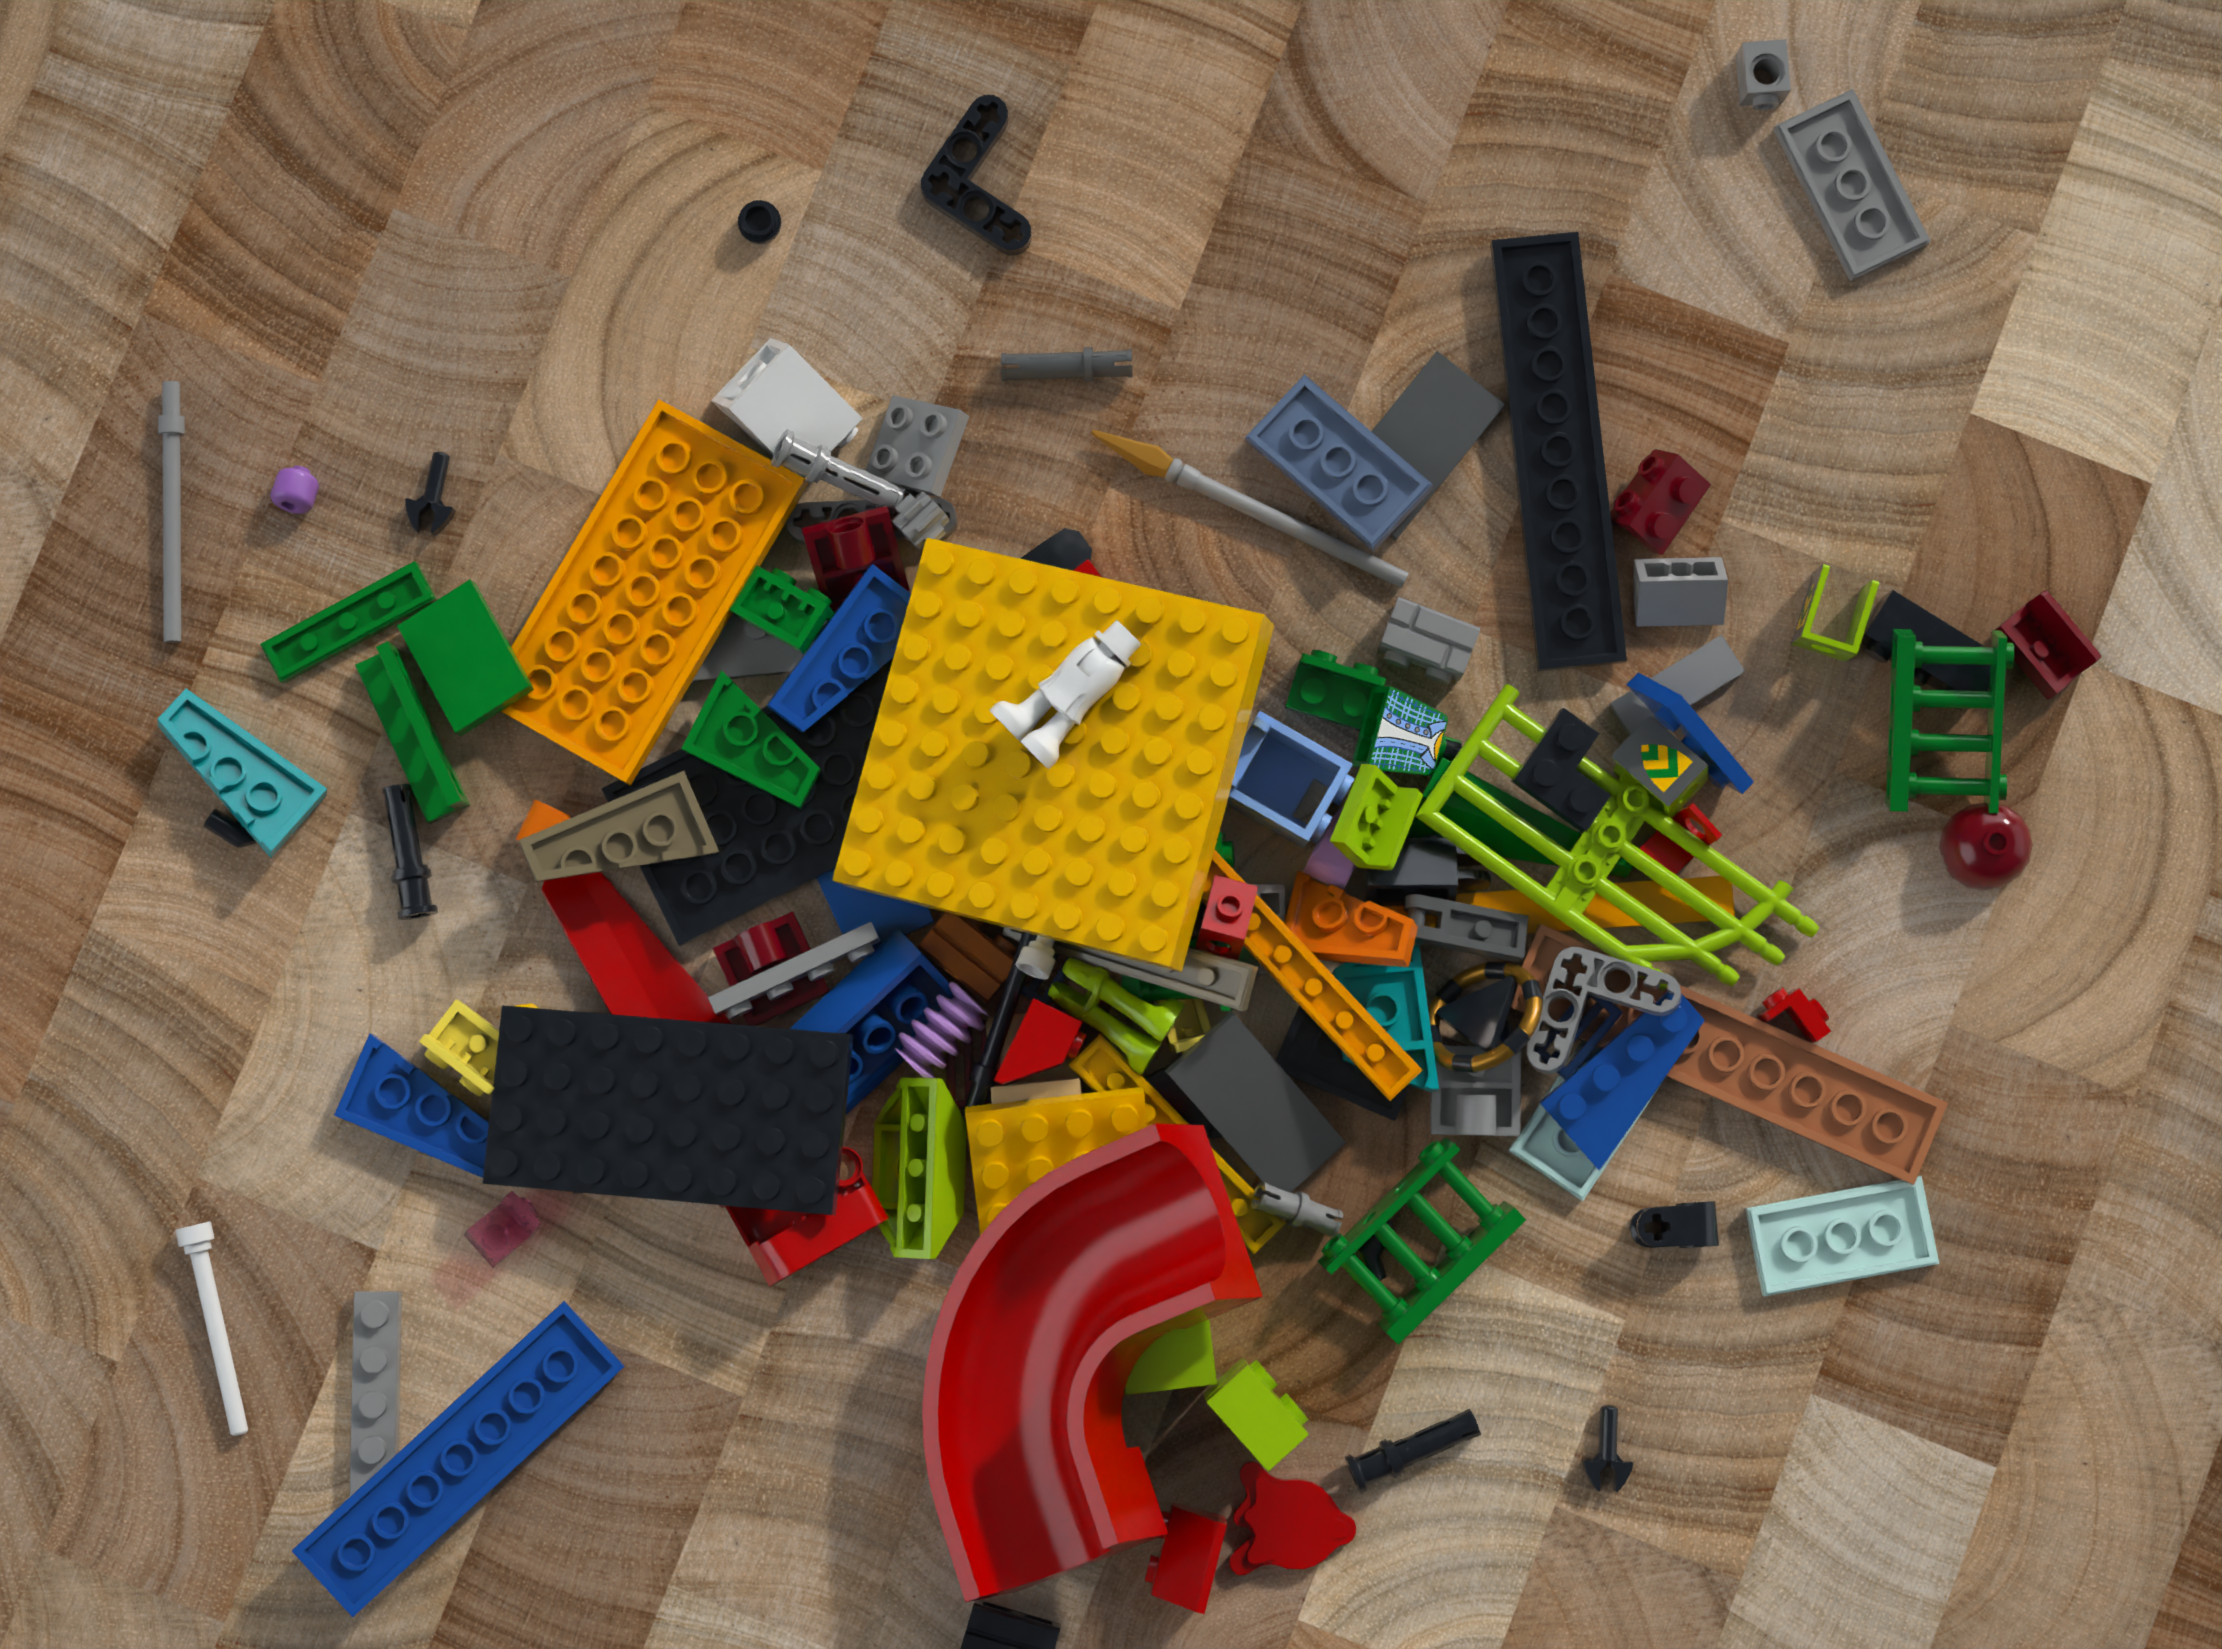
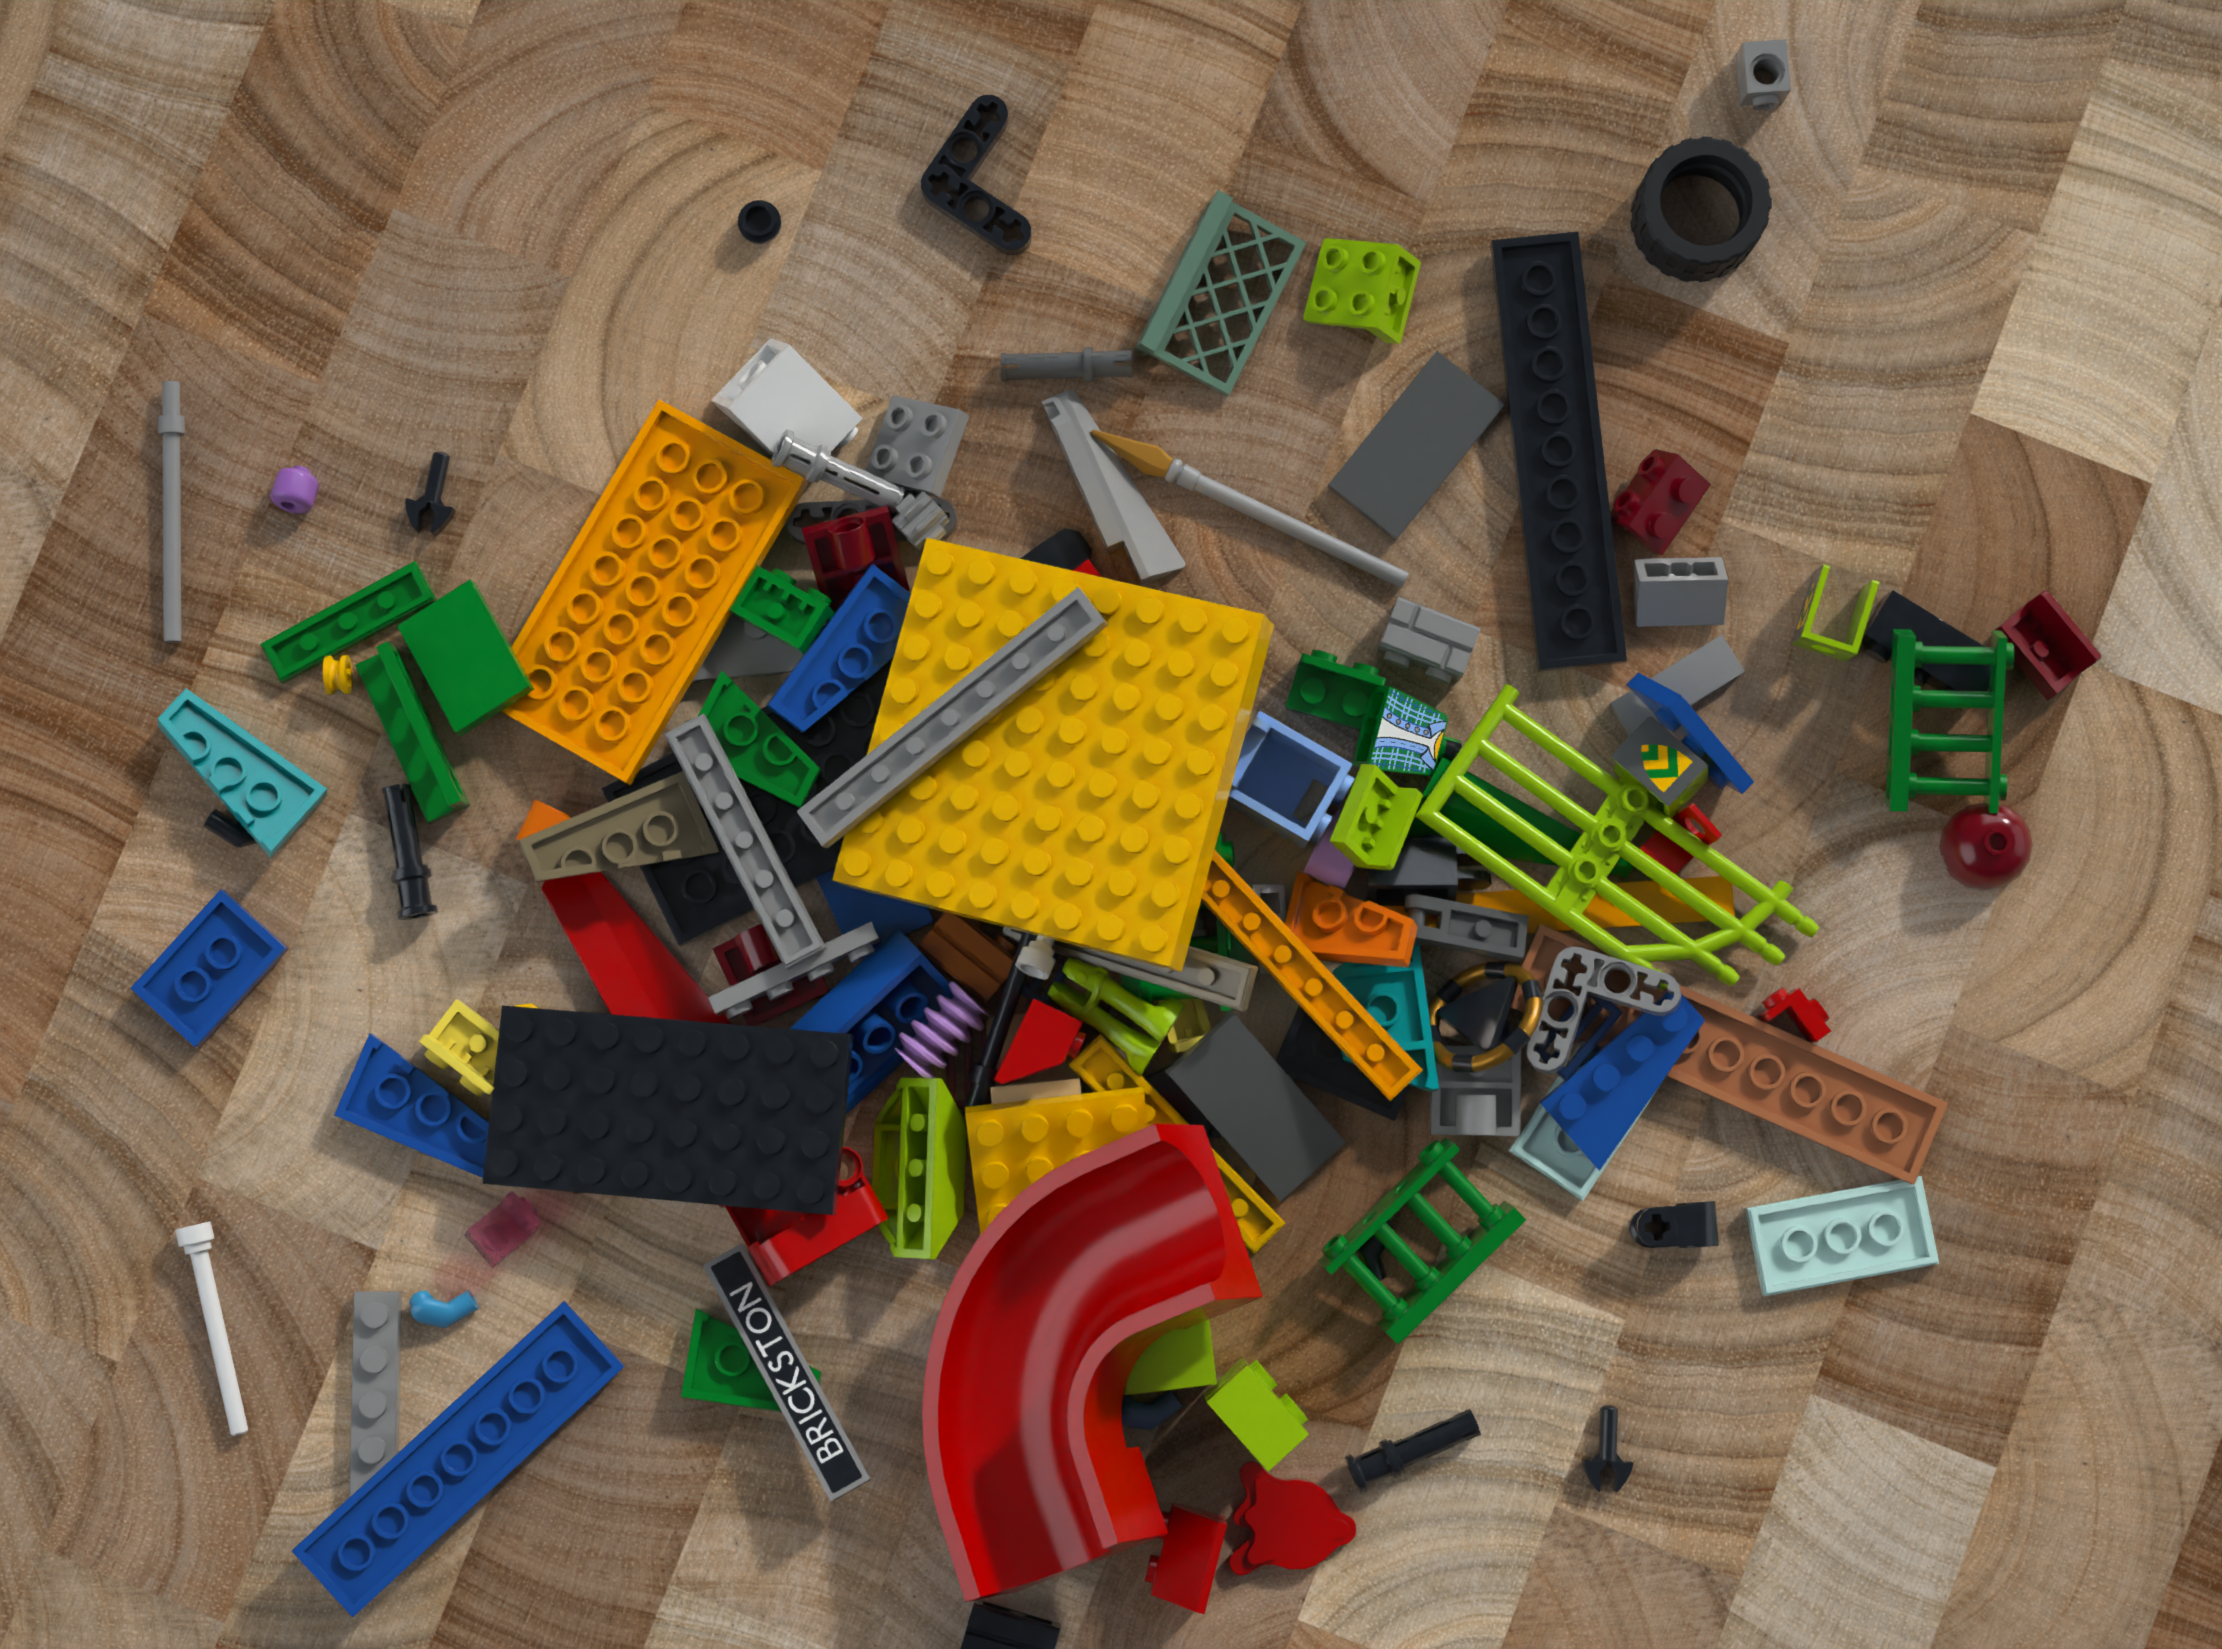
(209, 968): none -> blue plate
(337, 675): none -> yellow bush
(441, 1314): none -> dark azure arm
(723, 1369): none -> green wing
(745, 841): none -> light grey tile
(786, 1373): none -> tile
(952, 717): none -> light grey plate
(1071, 690): white piece -> none
(1109, 492): none -> light grey wedge
(1150, 1415): none -> medium blue arm
(1186, 277): none -> sand green fence
(1227, 916): red bracket -> none
(1297, 1209): light grey pin -> none
(1339, 463): sand blue tile -> none
(1363, 287): none -> lime bracket
(1552, 776): black plate -> none
(1724, 164): none -> black tyre
(1851, 185): light grey tile -> none

